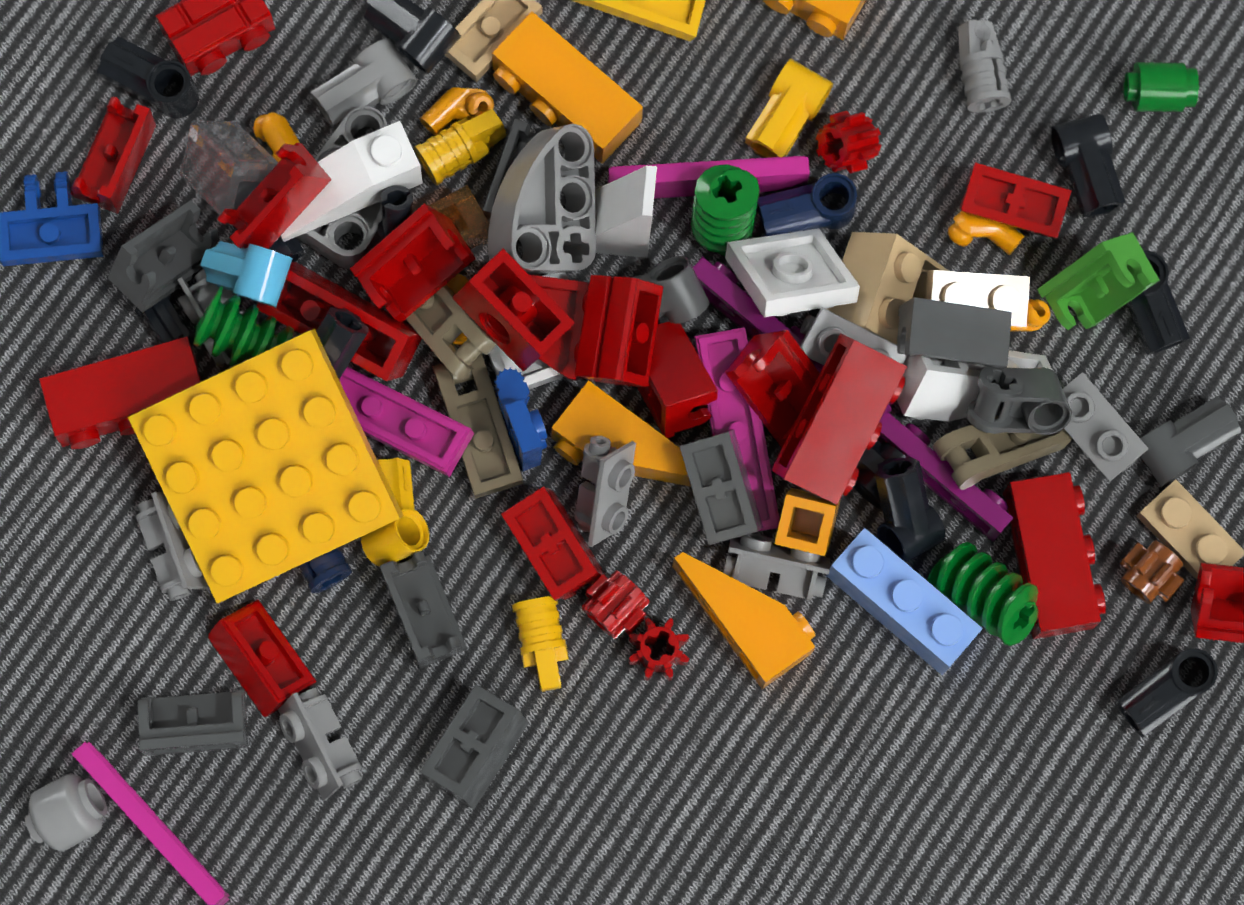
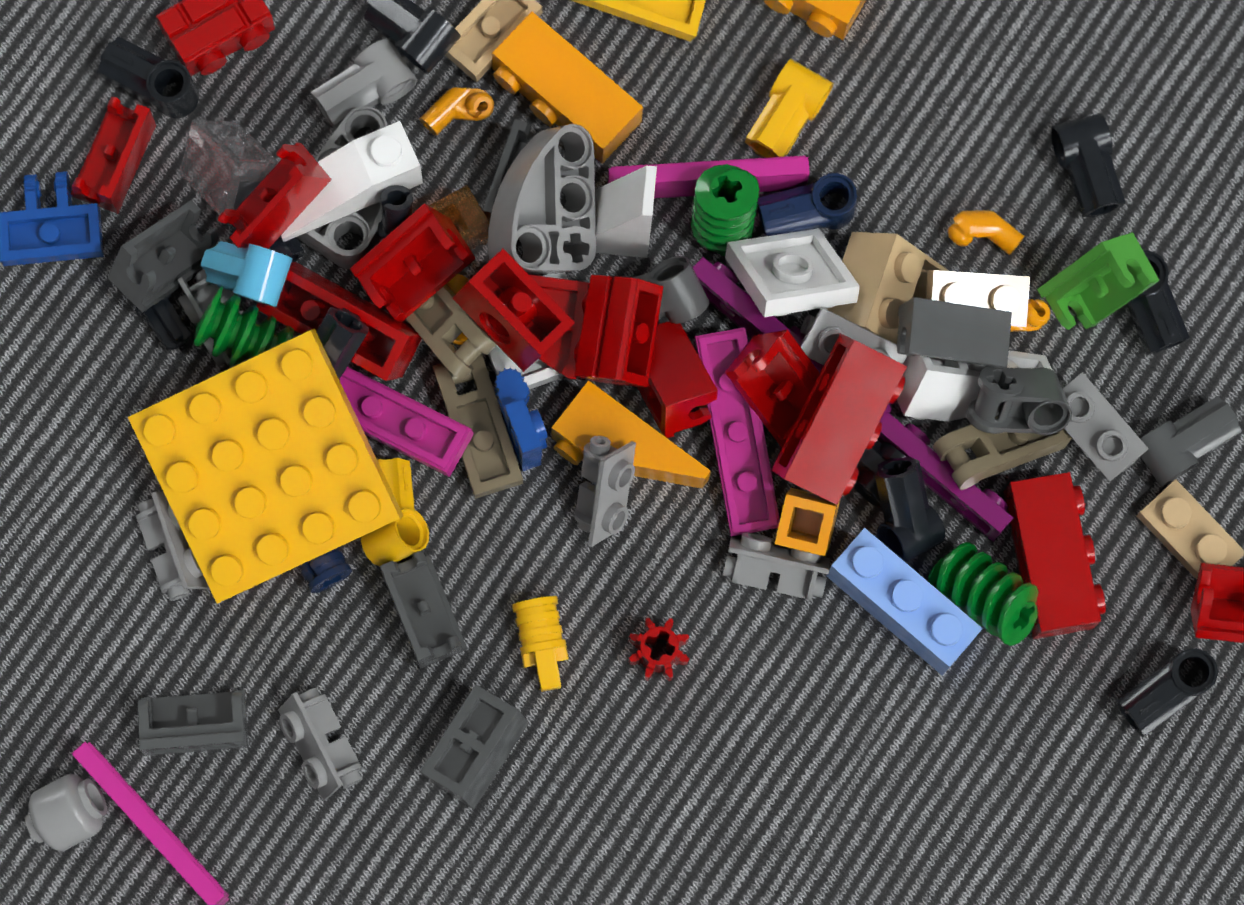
(105, 393): red brick -> none
(260, 657): red slope -> none
(275, 131): light orange arm -> none
(459, 145): yellow hinge -> none
(552, 543): red hinge -> none
(615, 604): red gear -> none
(721, 487): dark grey hinge -> none
(752, 623): light orange slope -> none
(848, 142): red gear -> none
(982, 67): light grey hinge -> none
(1015, 200): red hinge -> none
(1152, 572): dark orange gear -> none
(1161, 87): green brick -> none

